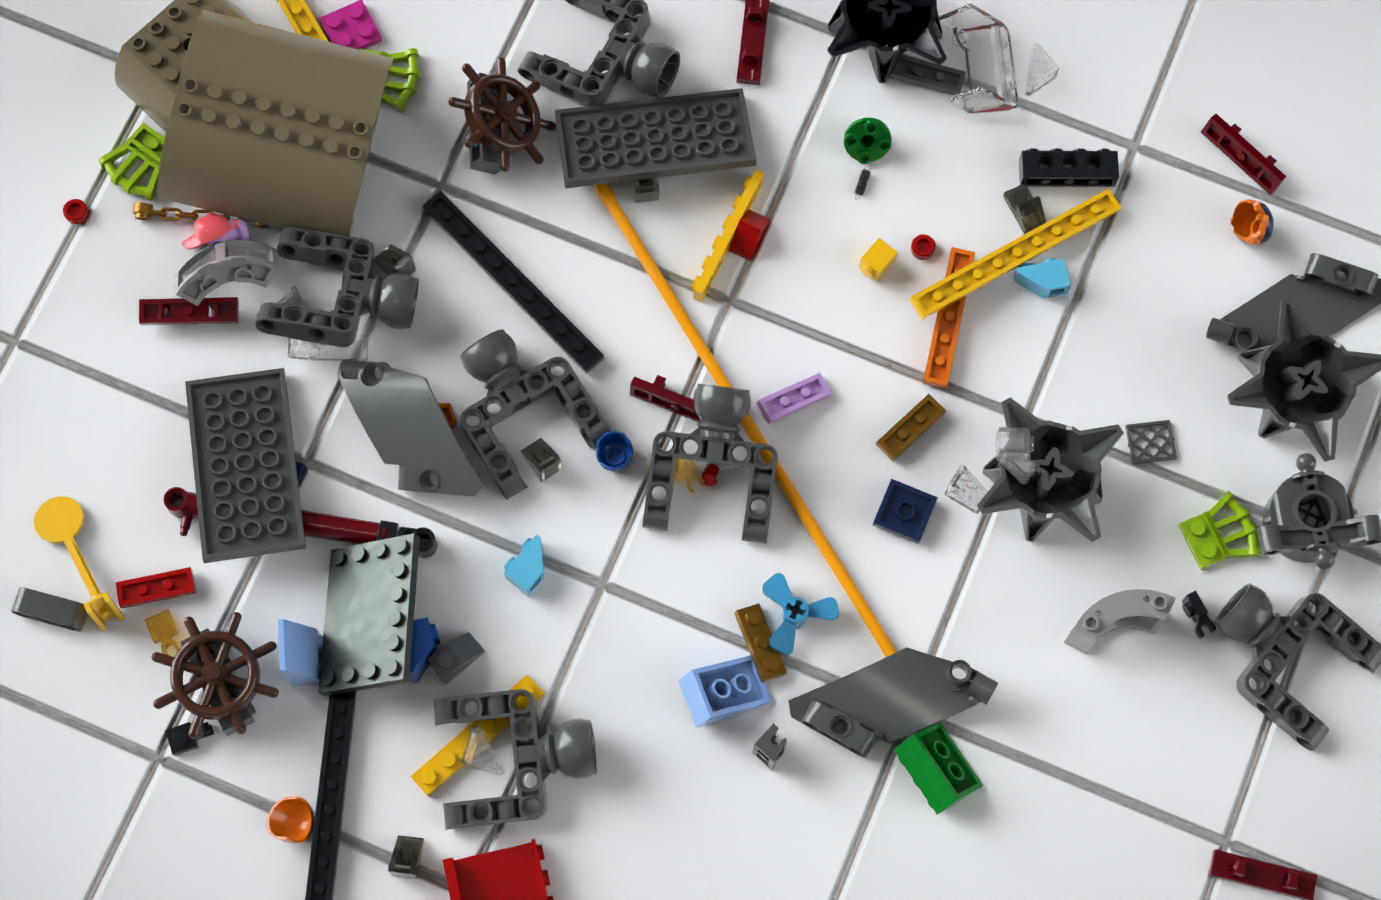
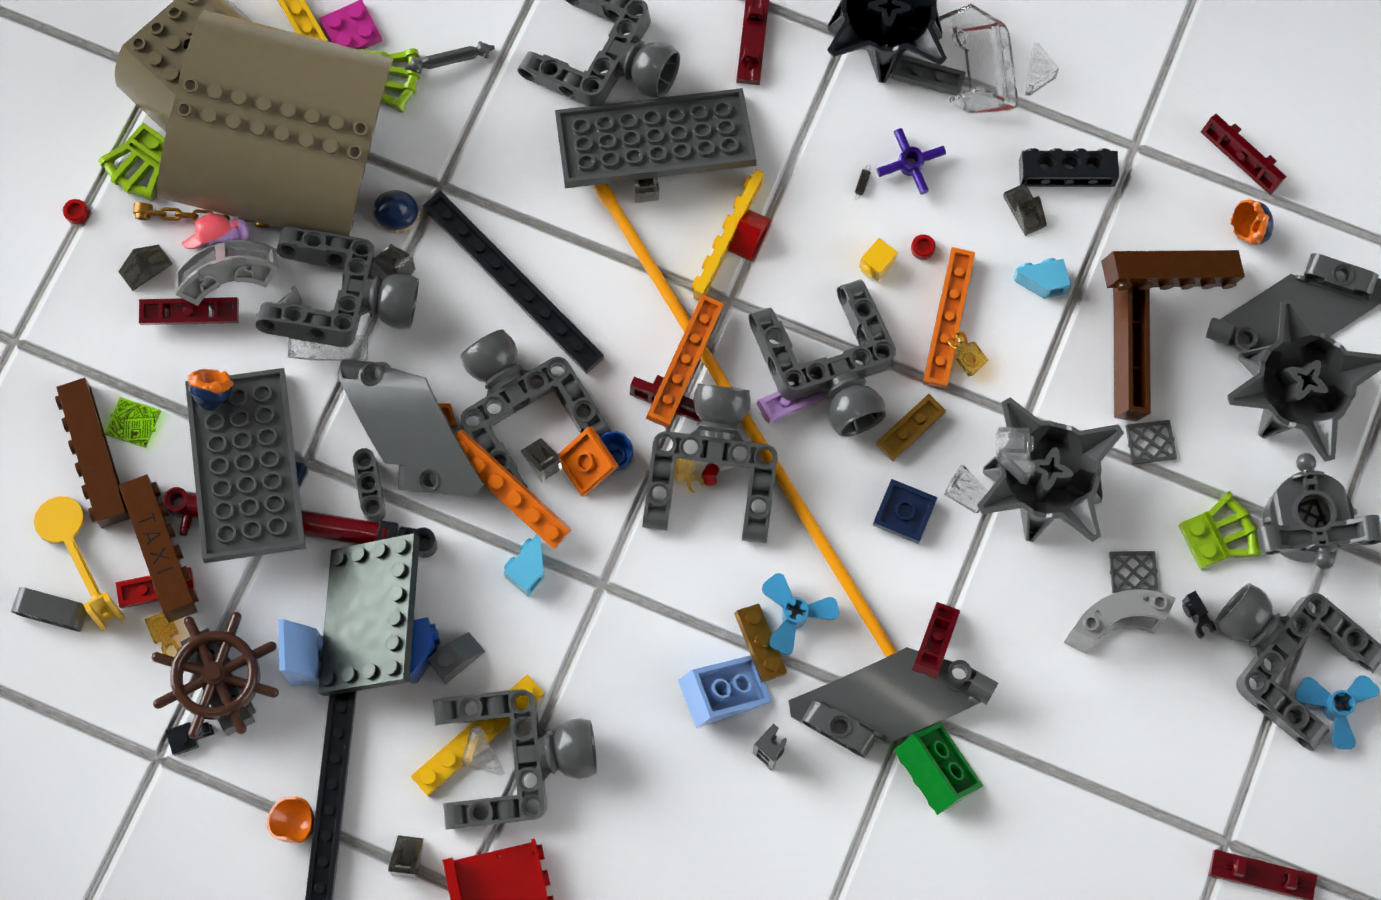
(92, 452): none -> reddish brown brick
(133, 422): none -> clear neon green piece
(144, 265): none -> clear smoke slope
(158, 548): none -> reddish brown brick
(210, 387): none -> hair
(369, 474): none -> dark grey beam
(396, 211): none -> dark blue hair
(449, 57): none -> dark grey wheel
(491, 116): reddish brown brick -> none
(514, 493): none -> orange plate
(587, 461): none -> orange tile
(684, 361): none -> orange plate
(853, 405): none -> dark grey piece
(867, 140): green plate -> none
(911, 153): none -> dark purple bar
(936, 640): none -> dark red hinge
(969, 354): none -> clear yellow plate
(1014, 254): yellow plate -> none
(1131, 354): none -> reddish brown brick
(1132, 554): none -> dark grey window
(1172, 269): none -> reddish brown brick
(1312, 693): none -> dark azure piece

